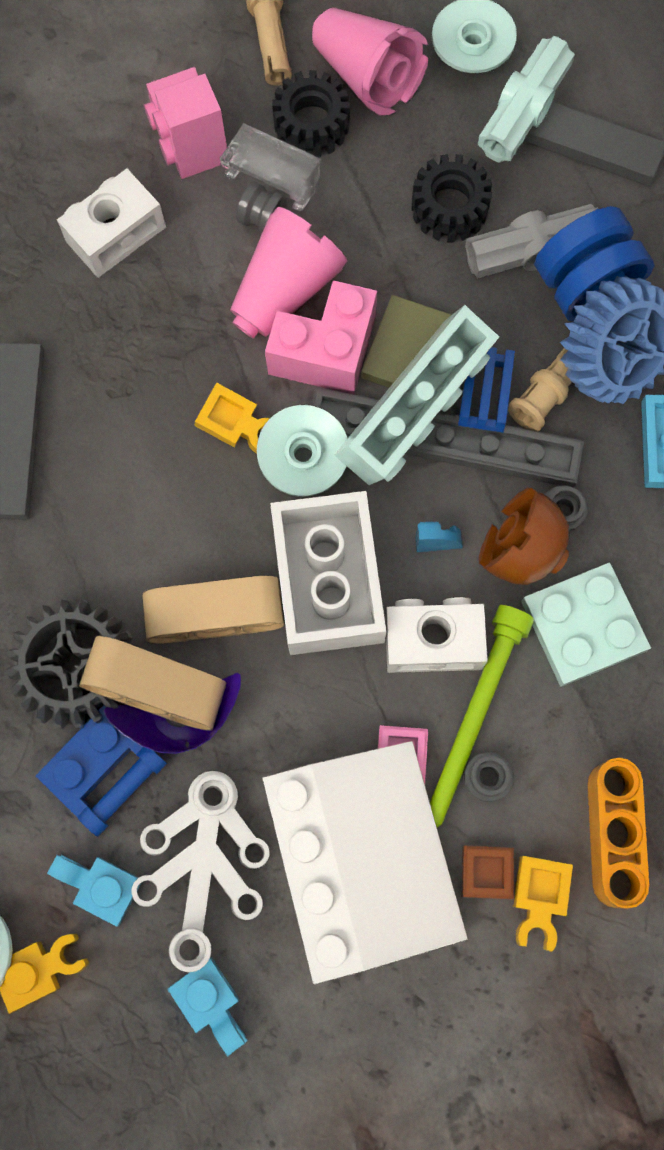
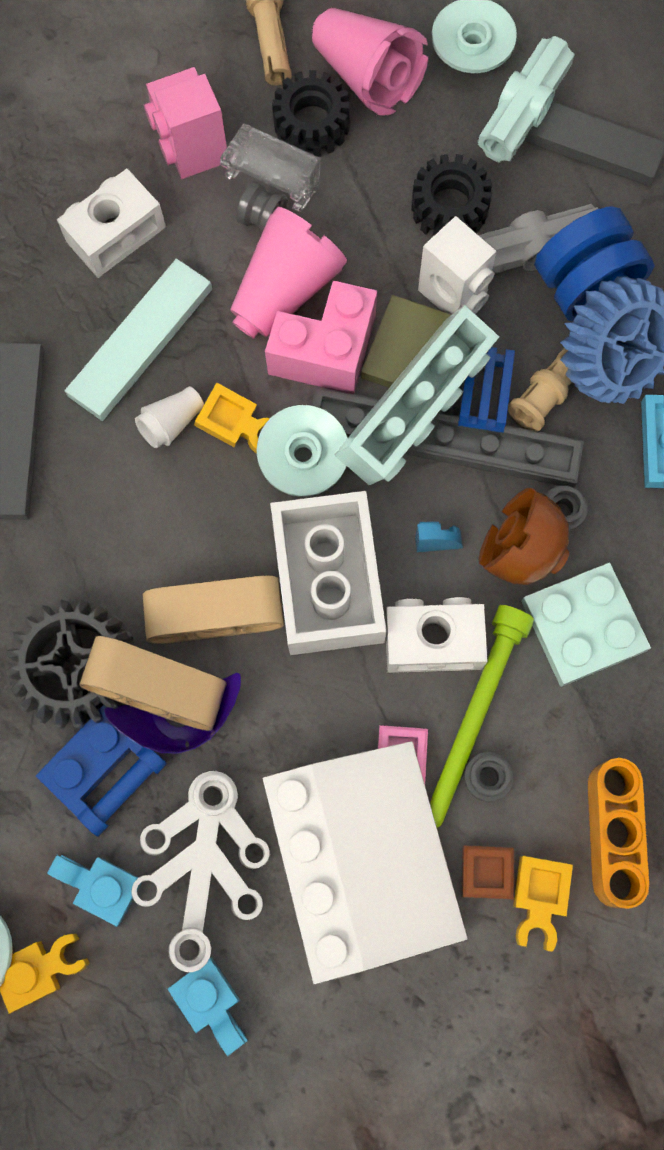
(139, 339): none -> light aqua tile
(166, 418): none -> white cone
(456, 268): none -> white brick

